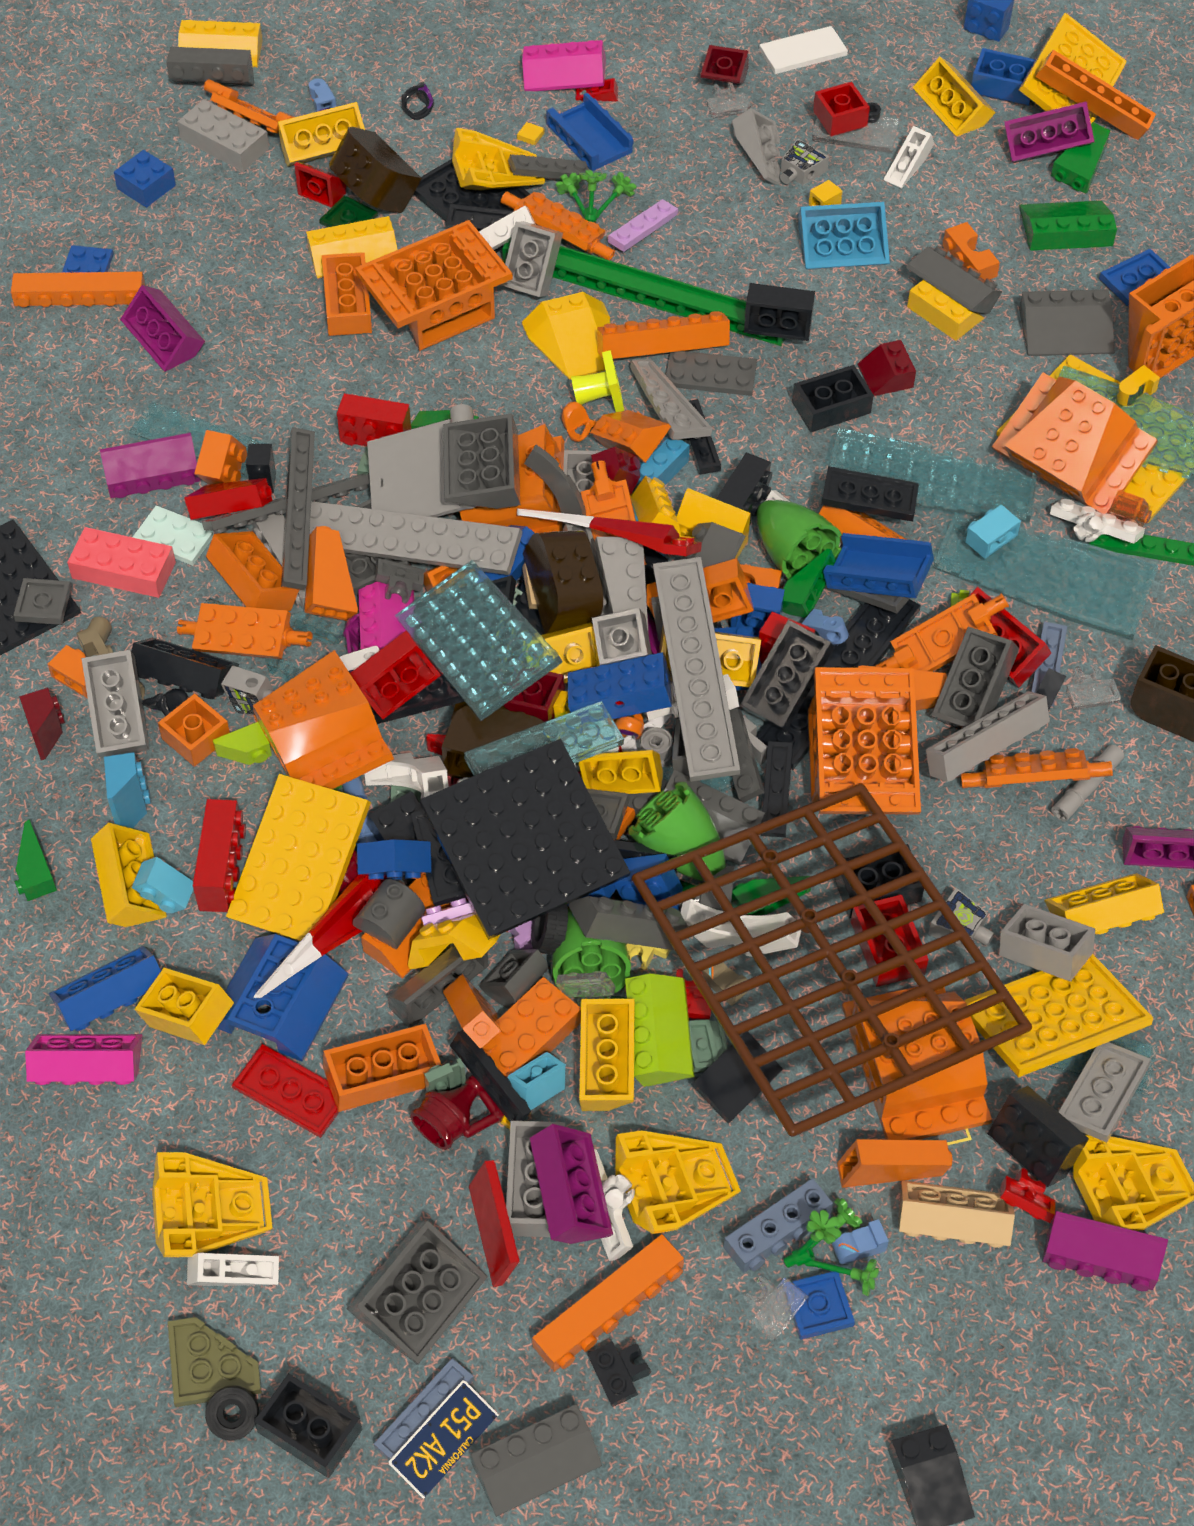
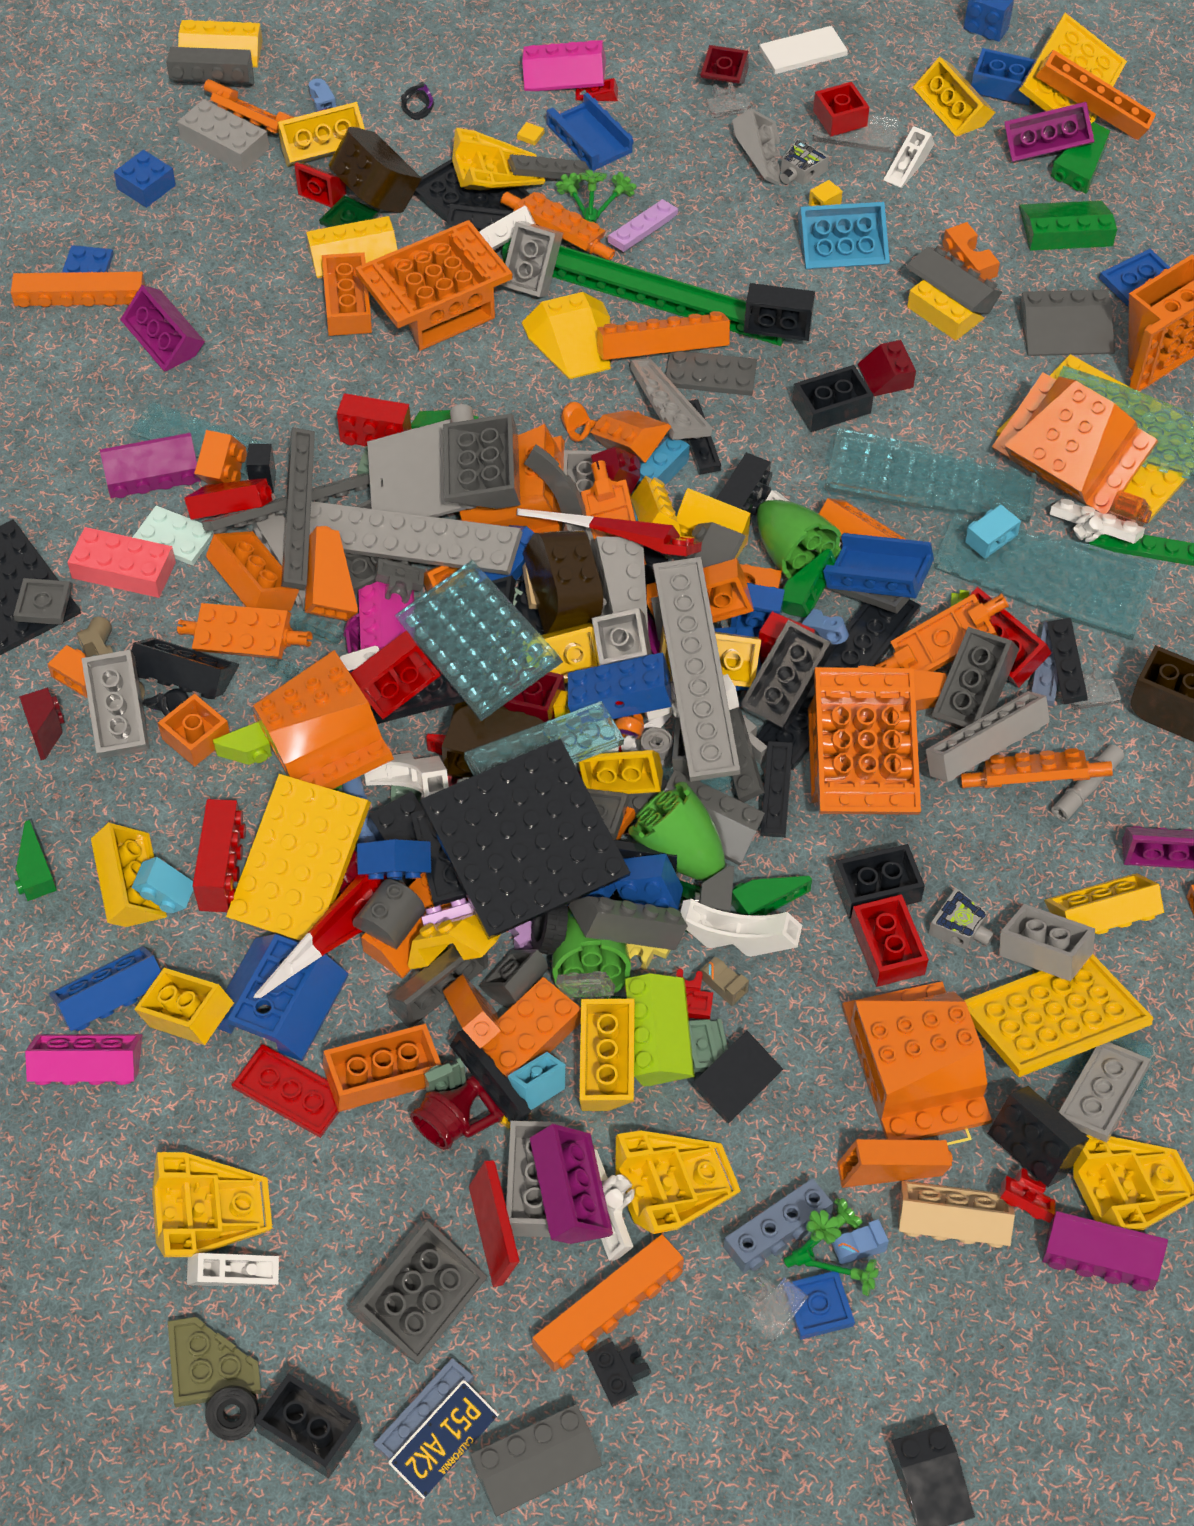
(126, 789): dark azure slope -> none
(245, 689): light grey torso -> none
(599, 385): neon yellow plant -> none
(849, 979): reddish brown bar -> none
(870, 494): black plate -> none
(875, 111): black bush -> none
(1051, 685): black sticker -> none
(1067, 661): none -> black plate
(1137, 384): yellow leg -> none

